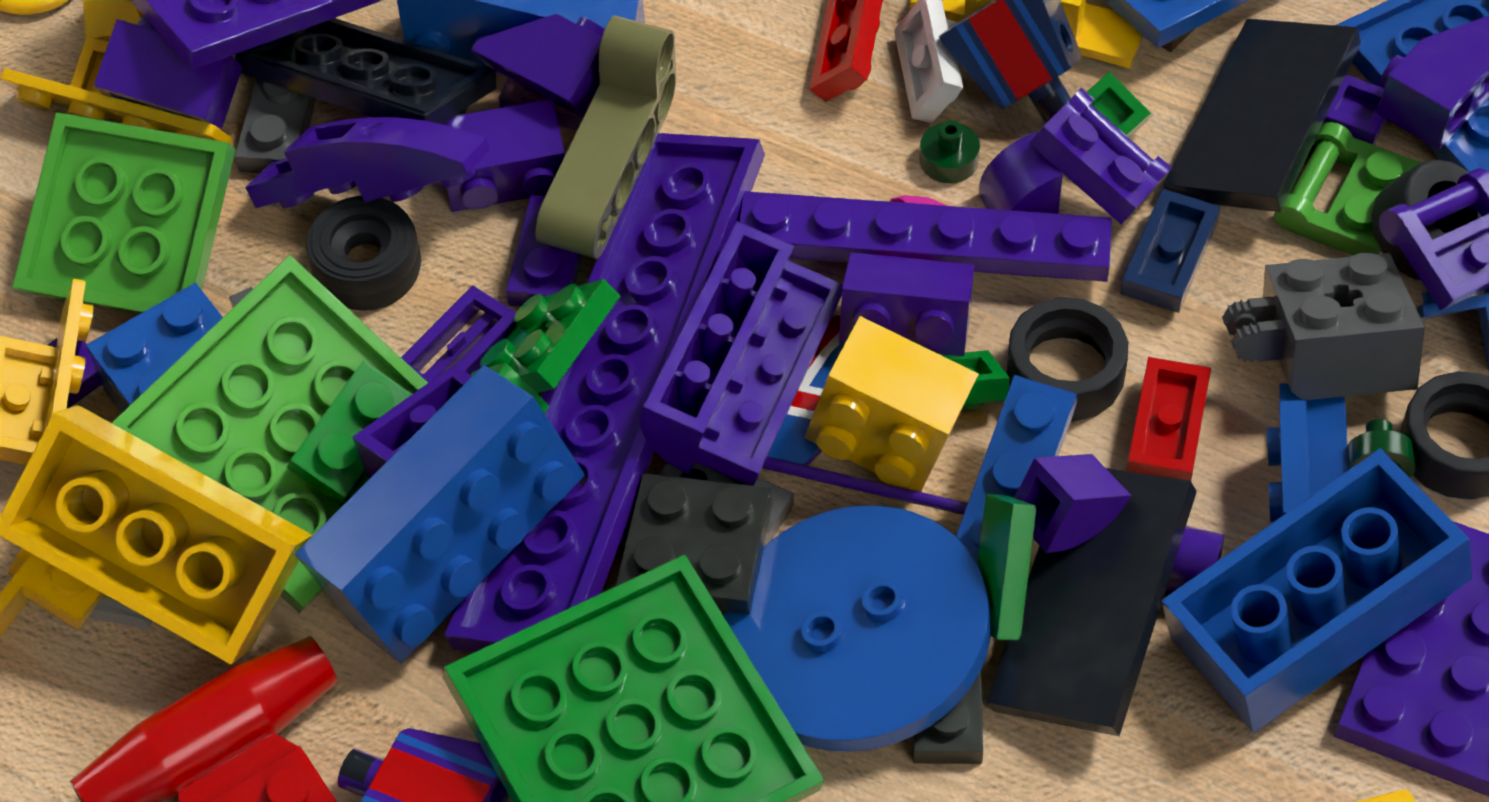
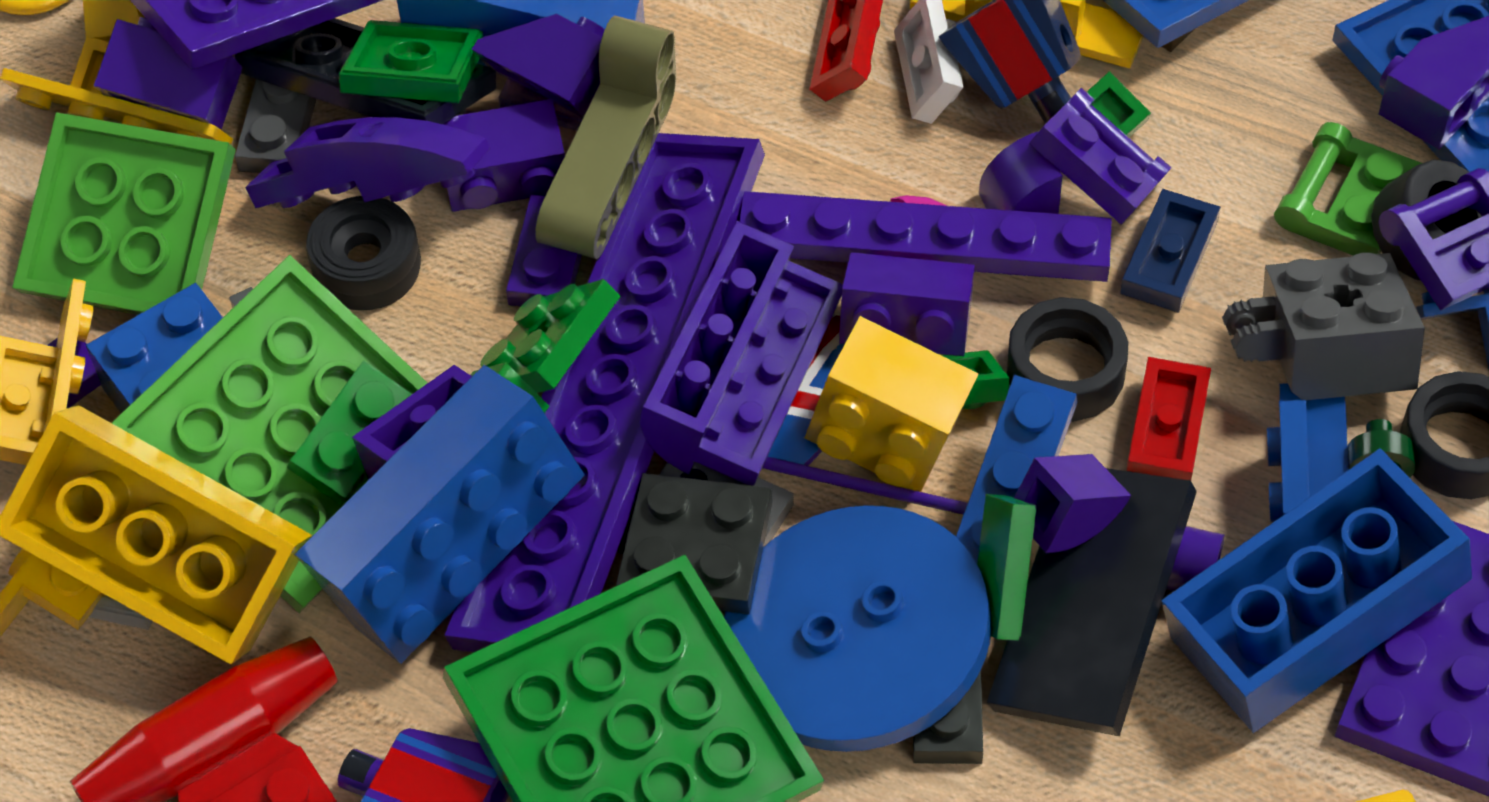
(411, 61): none -> green tile
(466, 348): dark purple tile -> none
(949, 152): dark green tile -> none
(1263, 114): black tile -> none
(1358, 109): dark purple plate -> none

